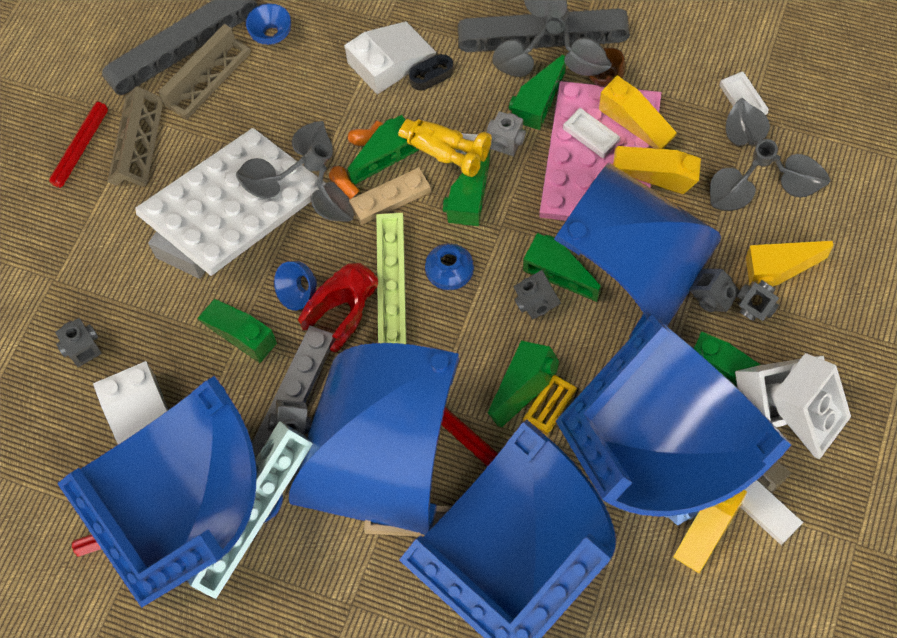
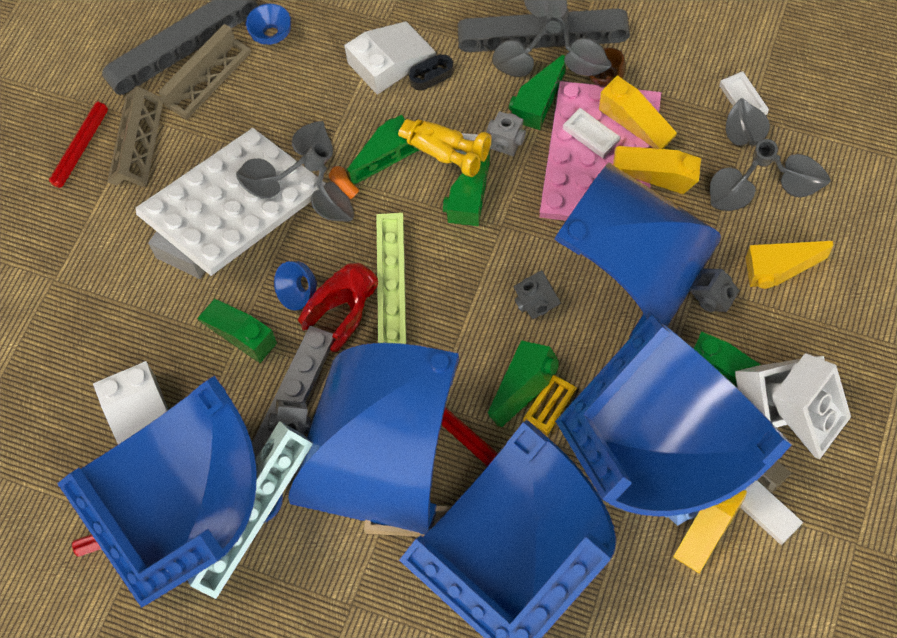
(78, 342): dark grey brick -> none
(361, 136): orange arm -> none
(390, 195): tan plate -> none
(451, 276): blue piece -> none
(560, 267): green slope -> none
(765, 308): dark grey brick -> none

